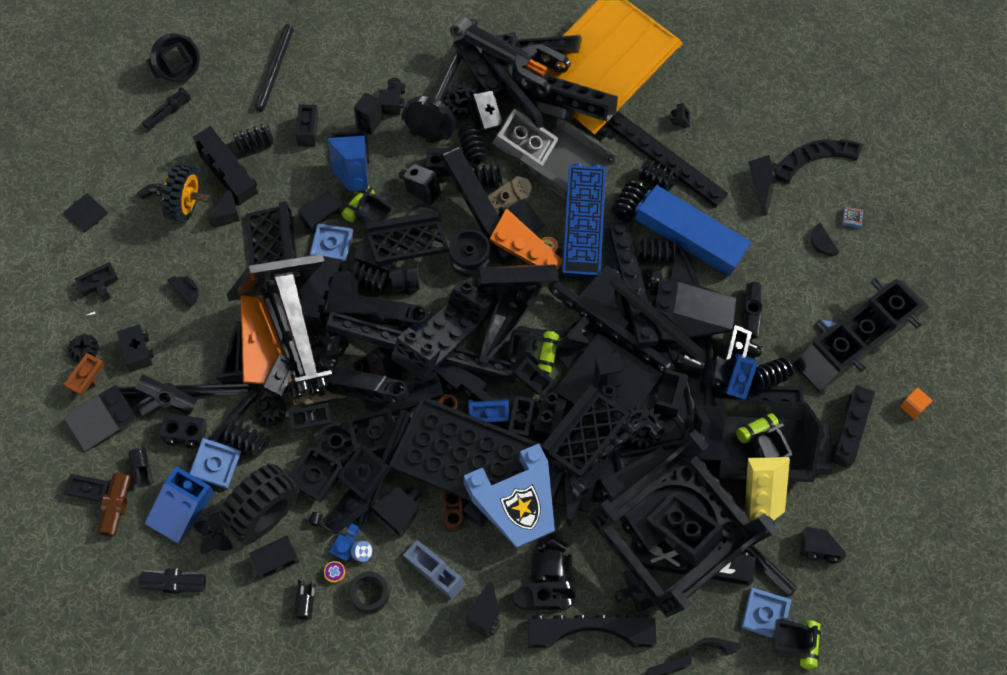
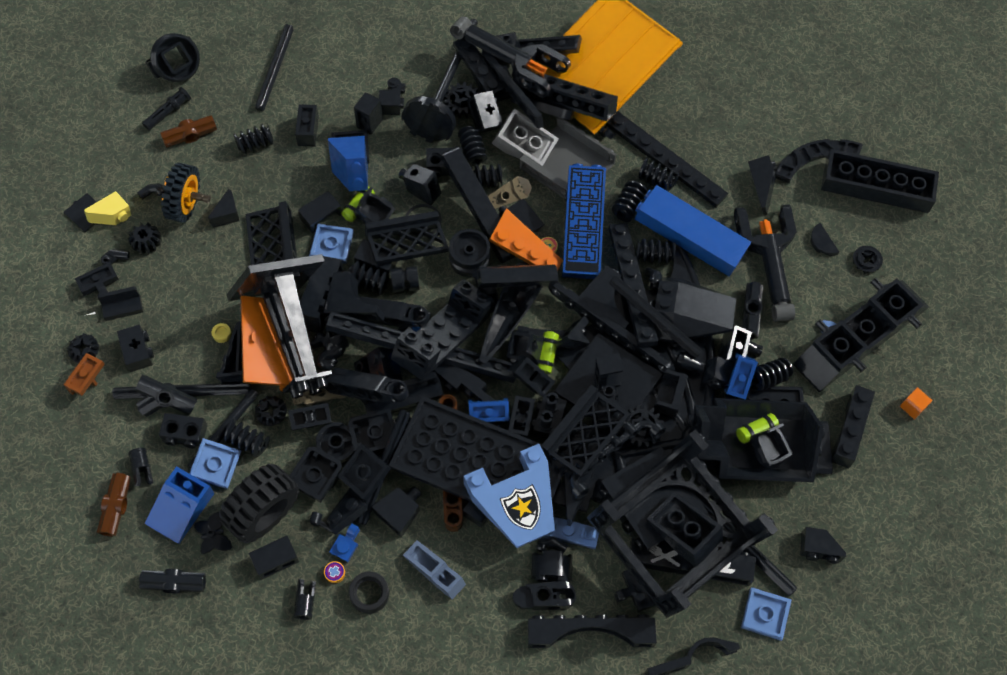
(86, 487): black plate -> none
(101, 418): black slope -> none
(108, 211): none -> light yellow slope
(114, 255): none -> black arm
(120, 303): none -> black panel
(144, 238): none -> black gear
(185, 288): black plate -> none
(188, 131): none -> reddish brown piece
(221, 333): none -> light yellow tile
(225, 165): black wedge -> none
(279, 375): black plate -> none
(361, 551): medium blue tile -> none
(485, 613): black slope -> none
(576, 534): none -> medium blue plate
(682, 116): black tile -> none
(766, 487): light yellow slope -> none
(770, 247): none -> black piece
(797, 640): black piece -> none
(852, 217): tile -> none
(865, 252): none -> black gear
(880, 181): none -> black brick

